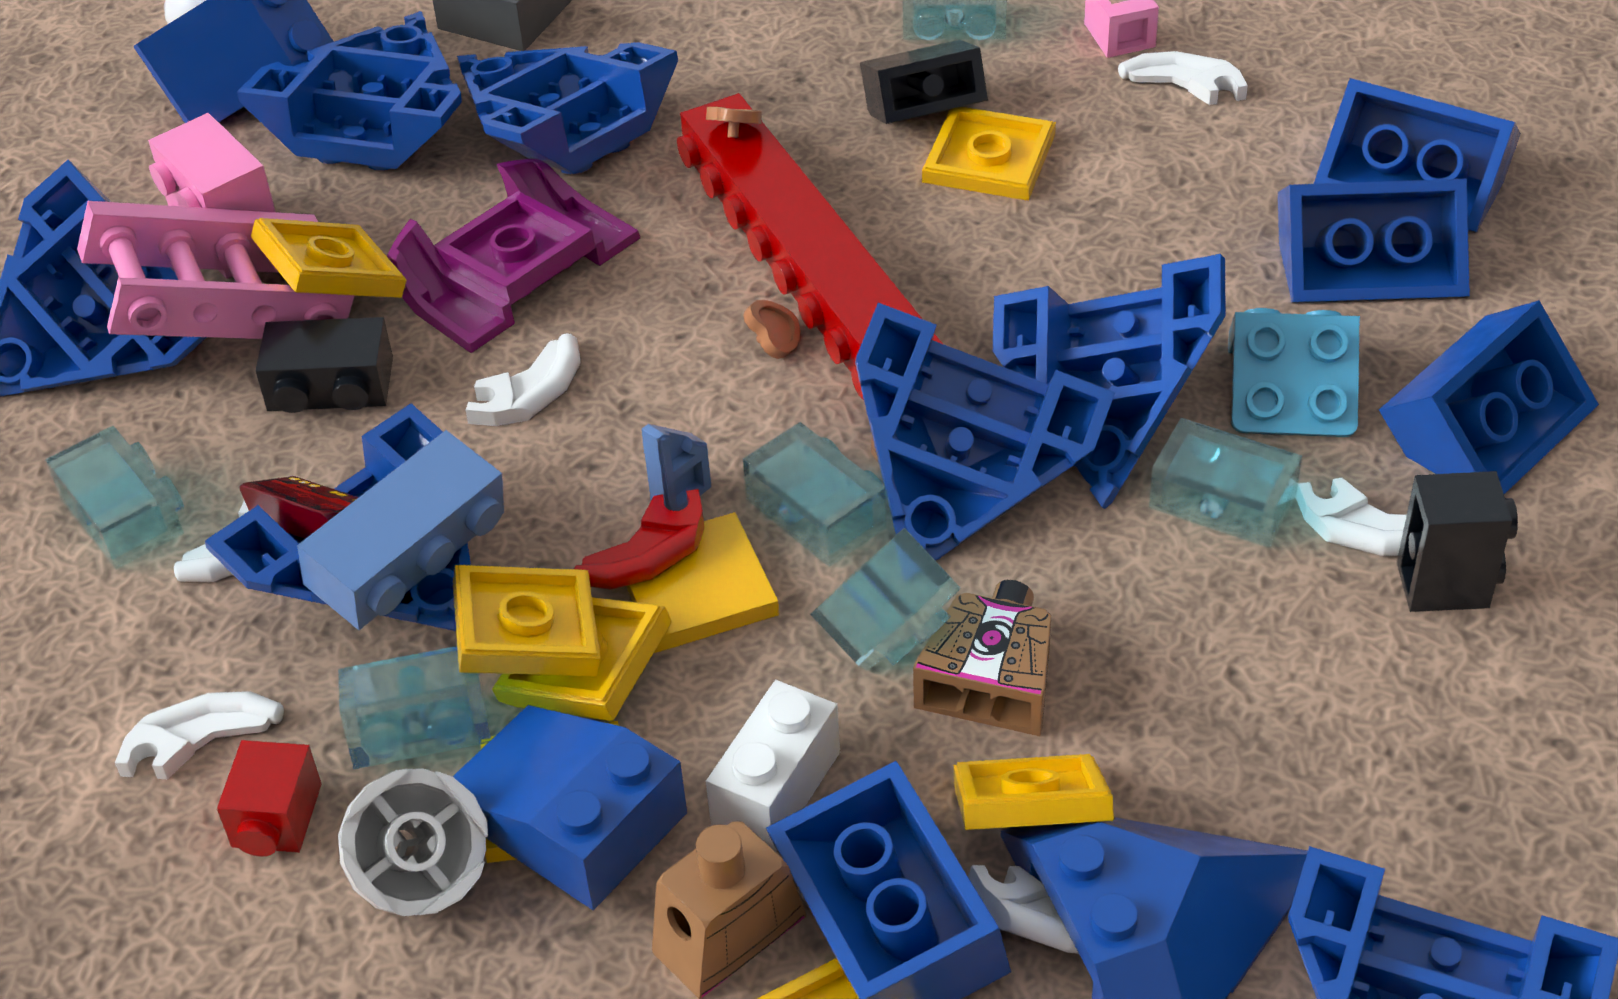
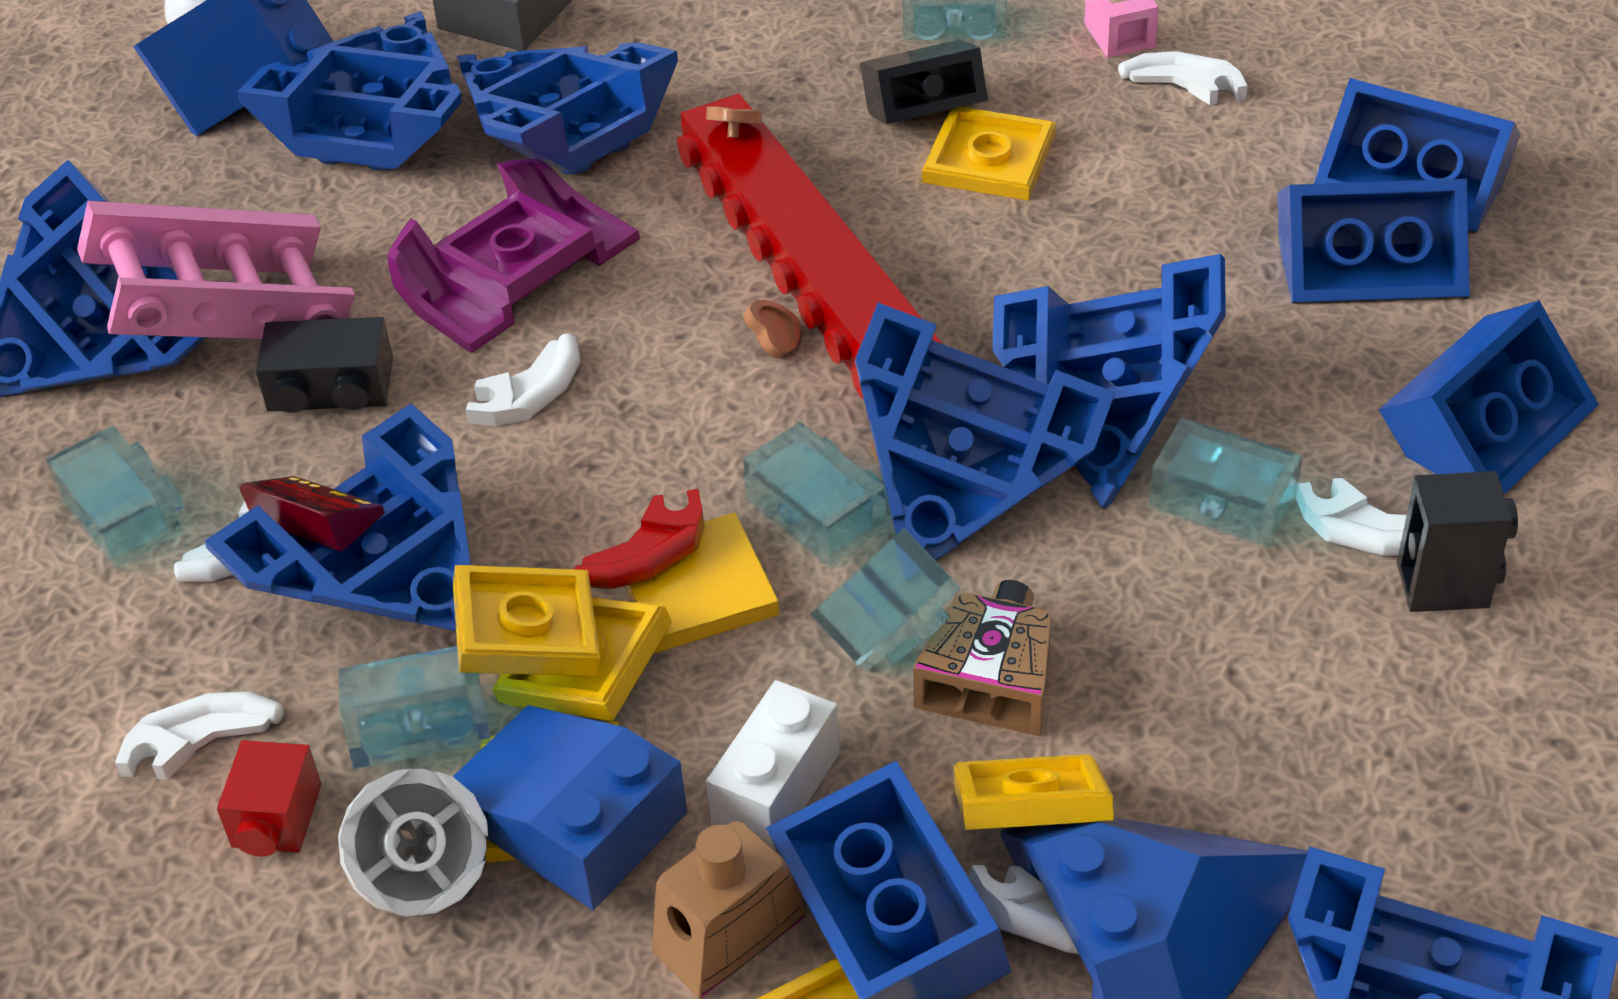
(208, 169): bright pink brick -> none
(327, 258): yellow tile -> none
(402, 530): medium blue brick -> none
(675, 464): medium blue tile -> none
(1295, 372): medium azure bracket -> none

